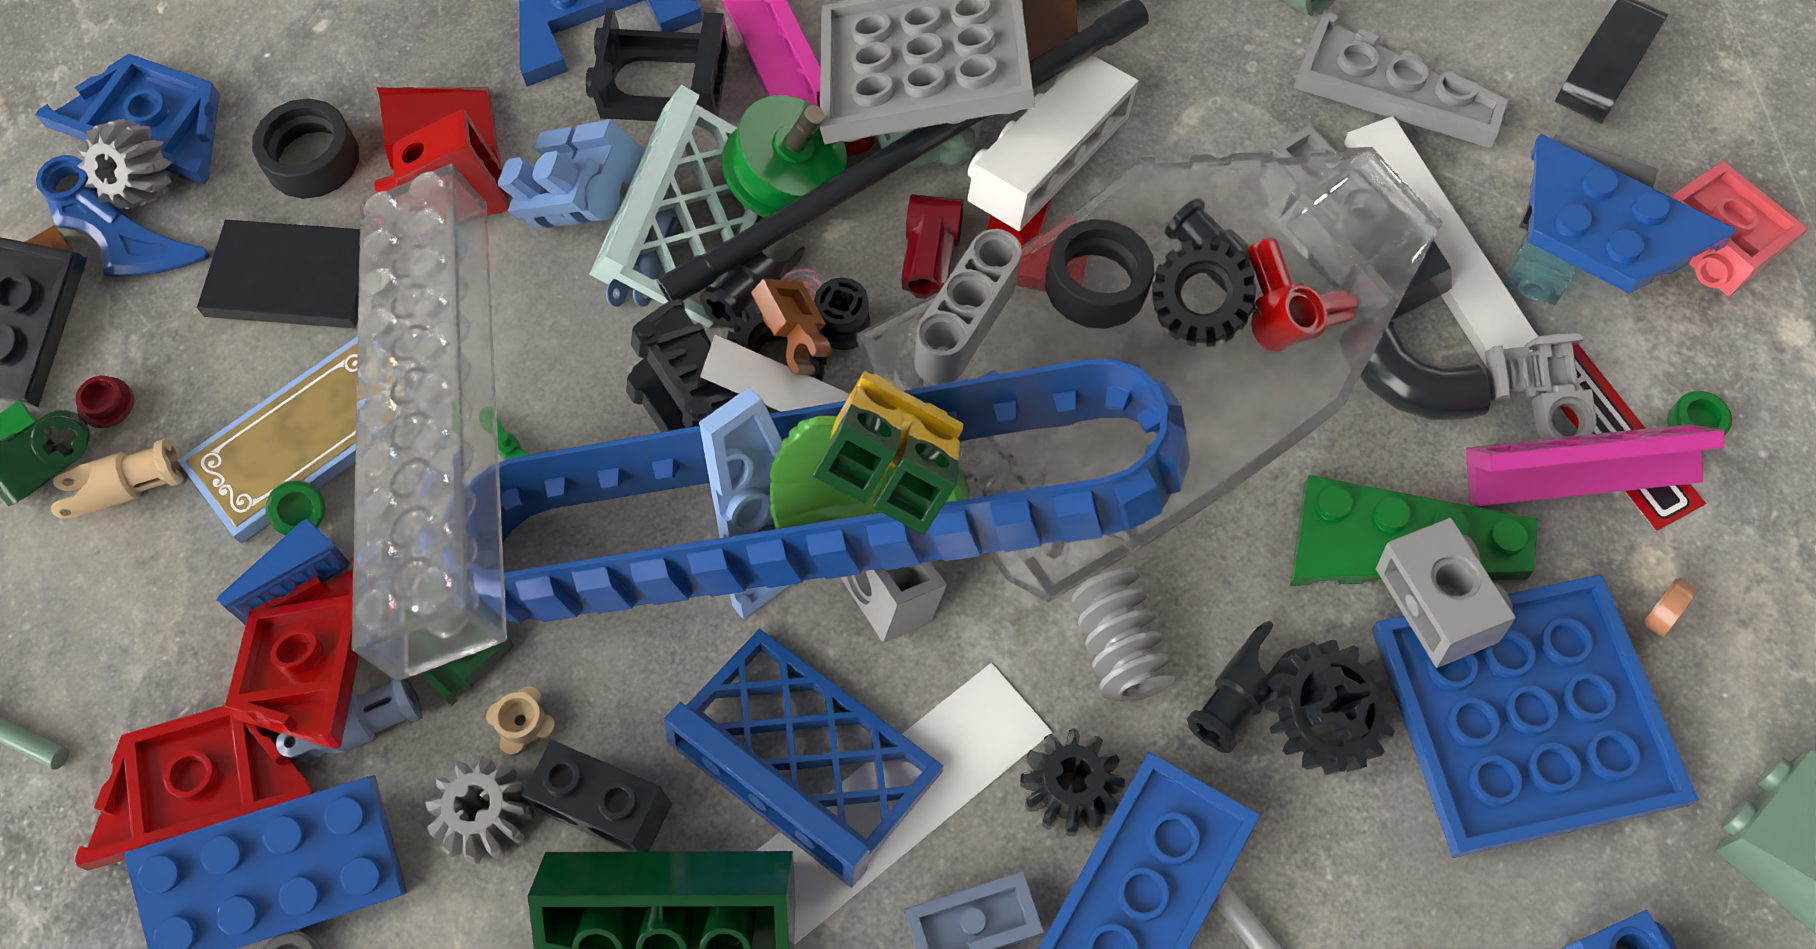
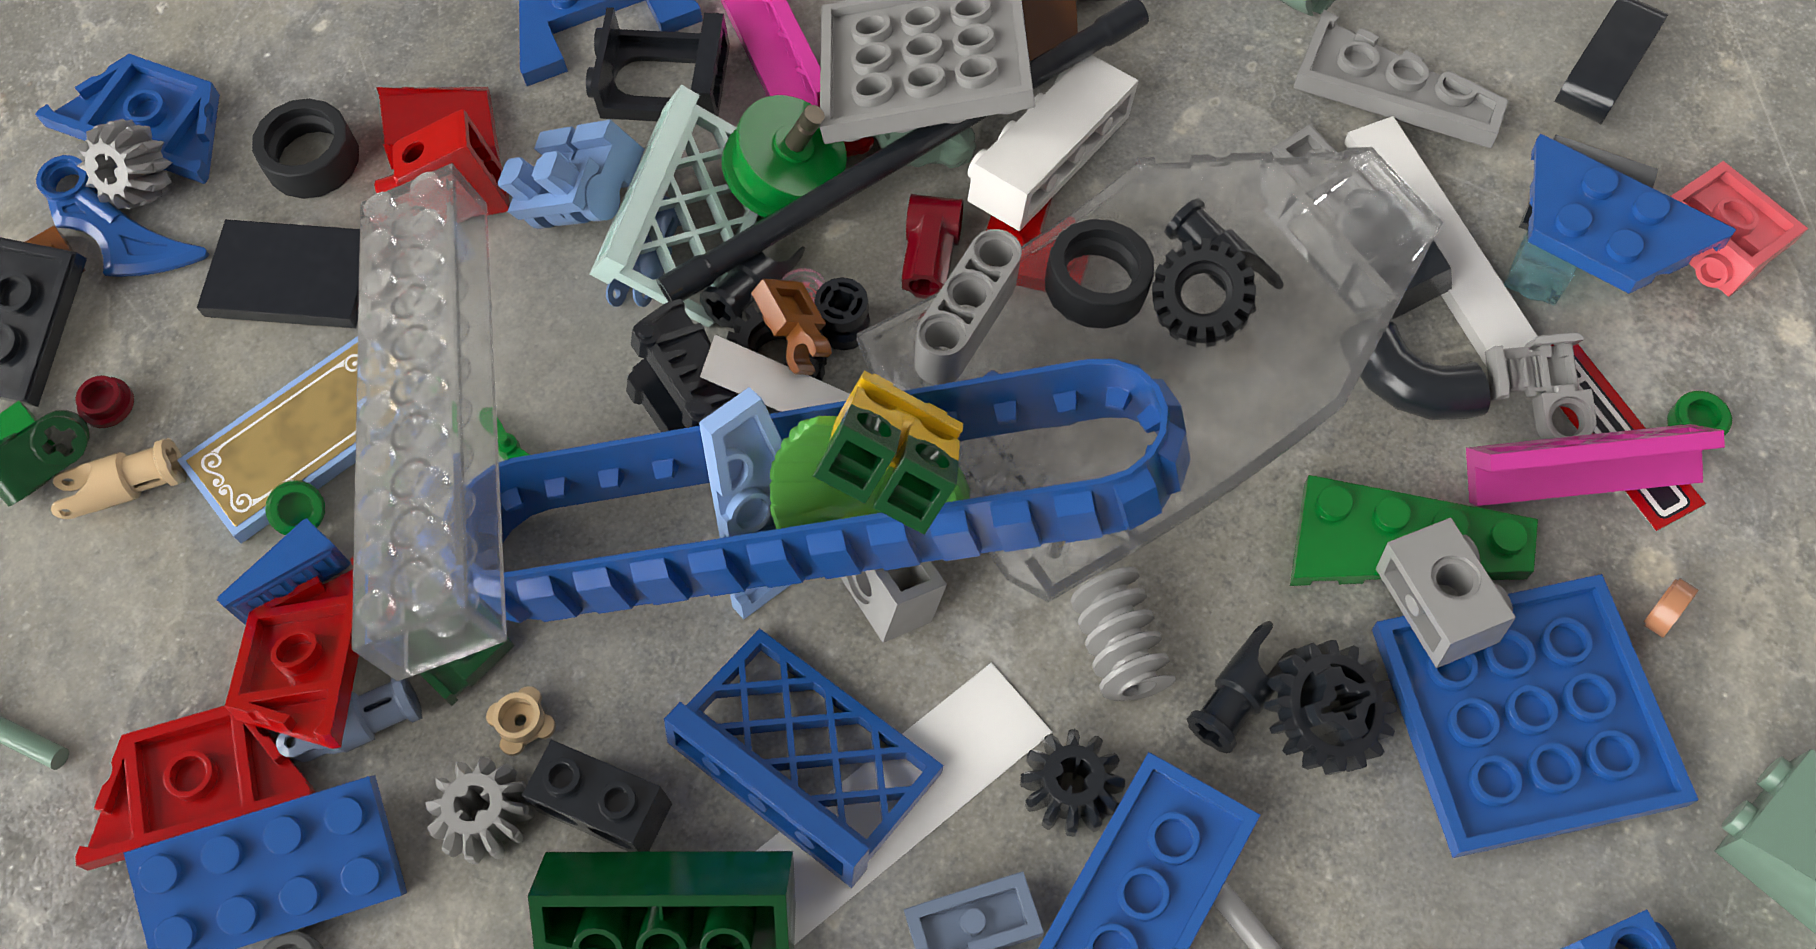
(1289, 310): red axle -> none

